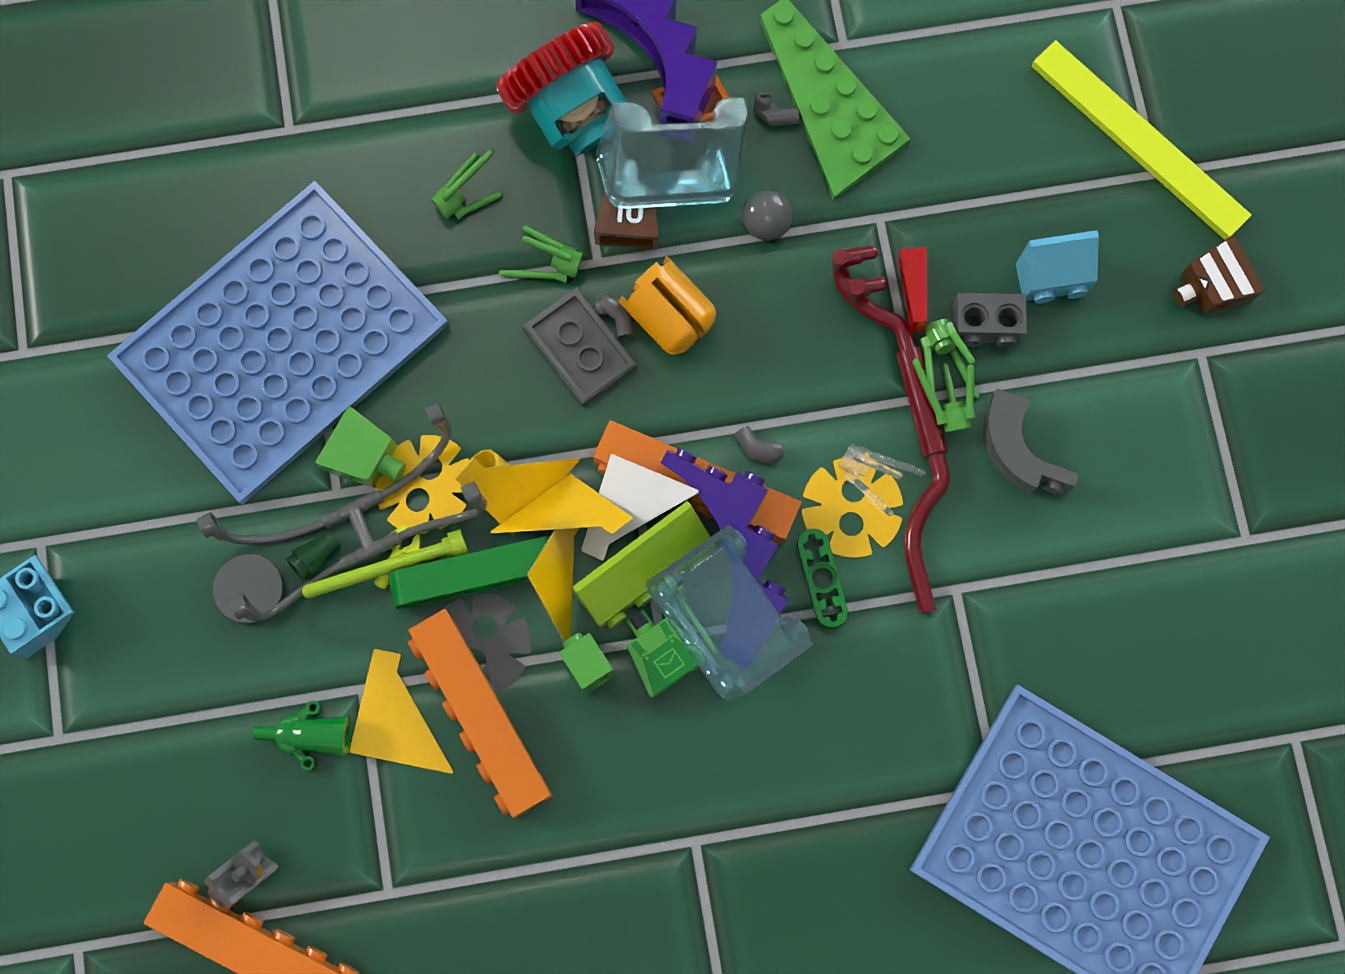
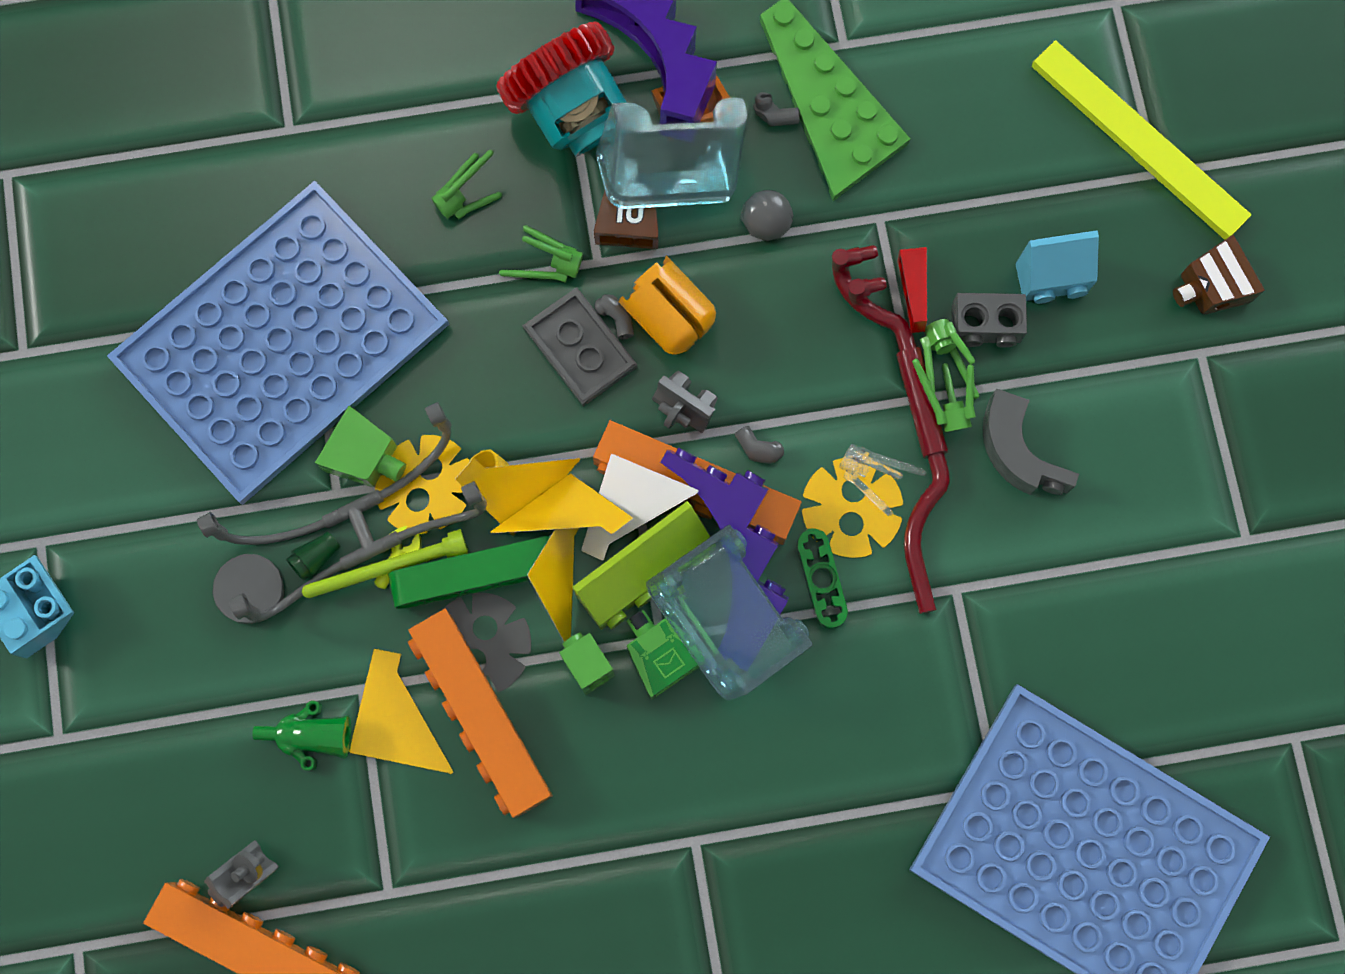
(682, 405): none -> dark grey hips

